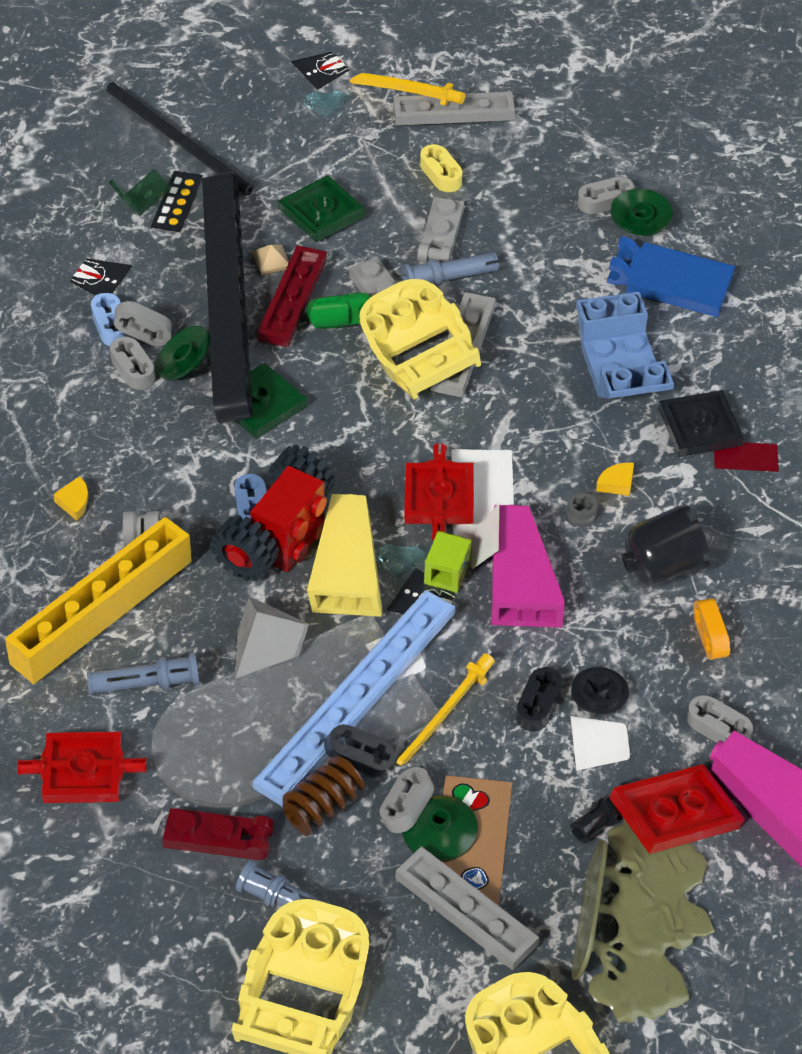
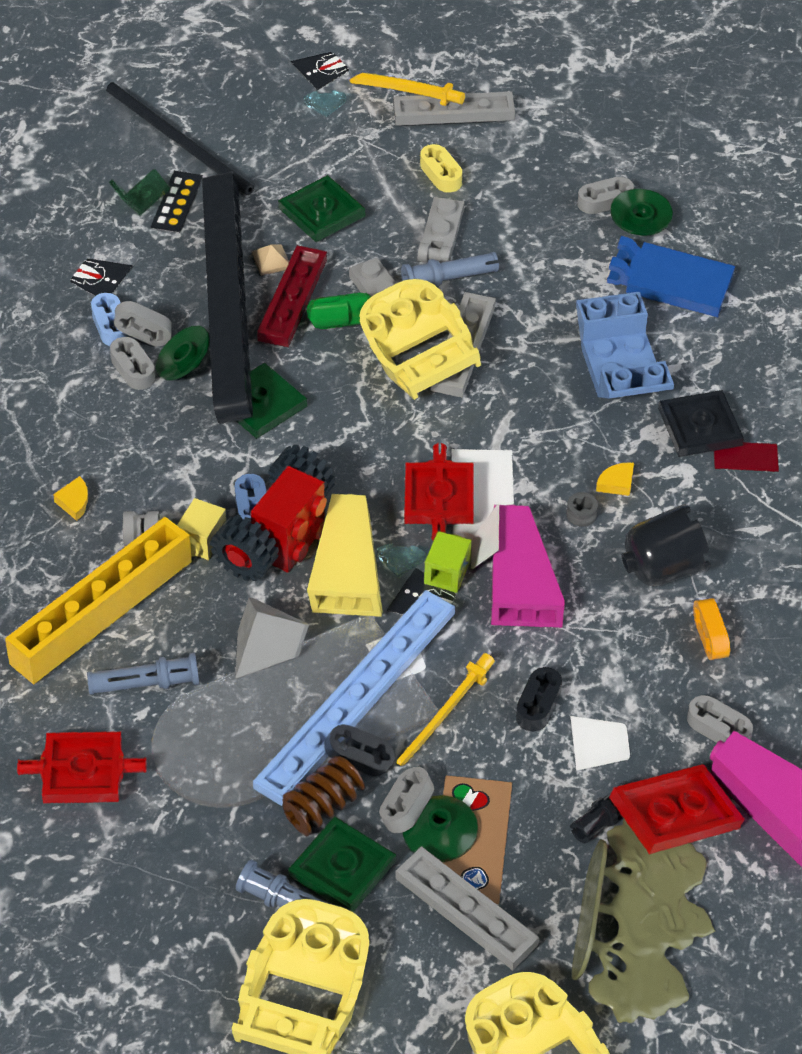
(202, 523): none -> light yellow brick
(218, 834): dark red plate -> none
(342, 865): none -> dark green plate
(599, 679): black gear -> none

